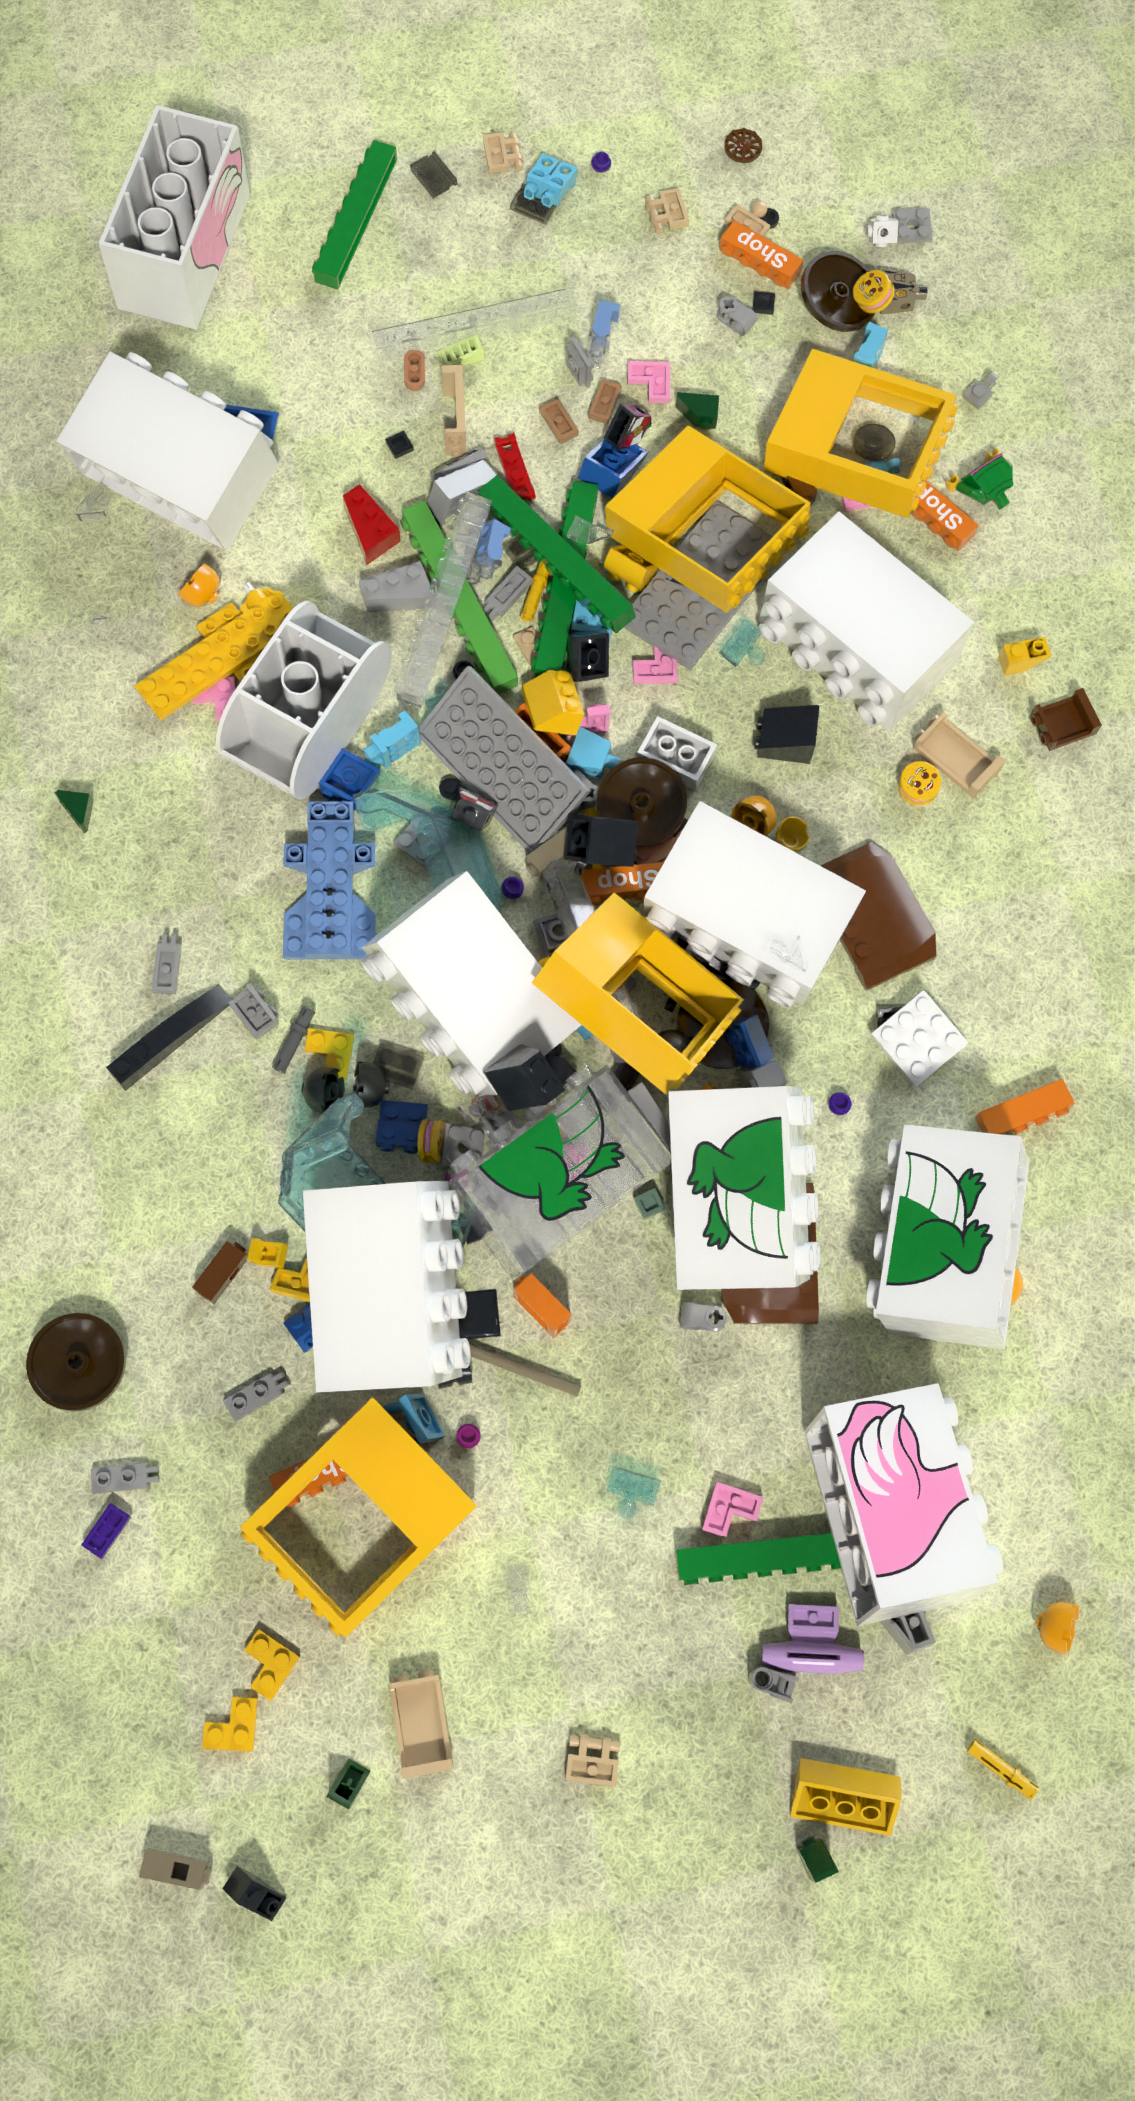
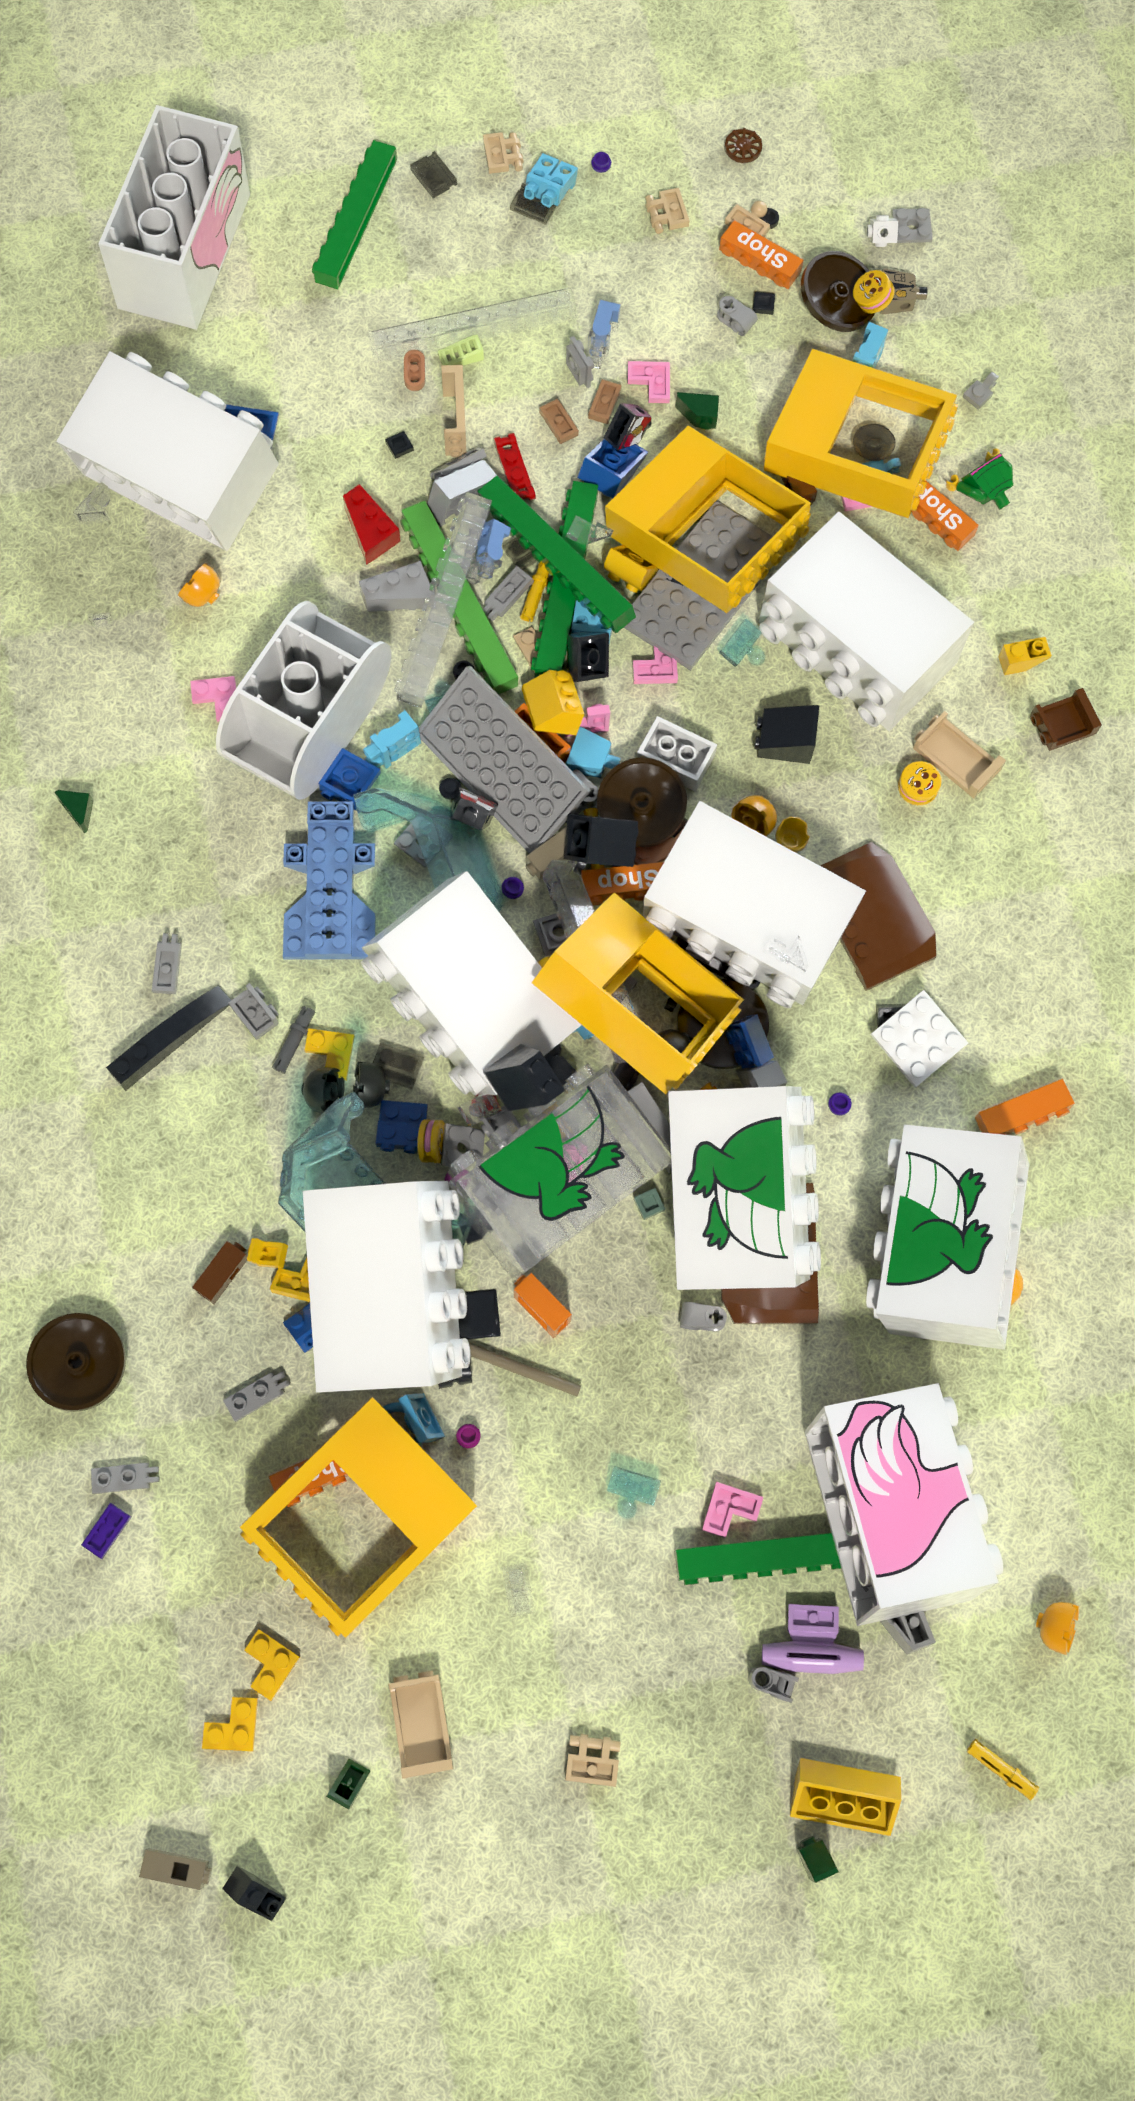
(229, 647): yellow piece -> none

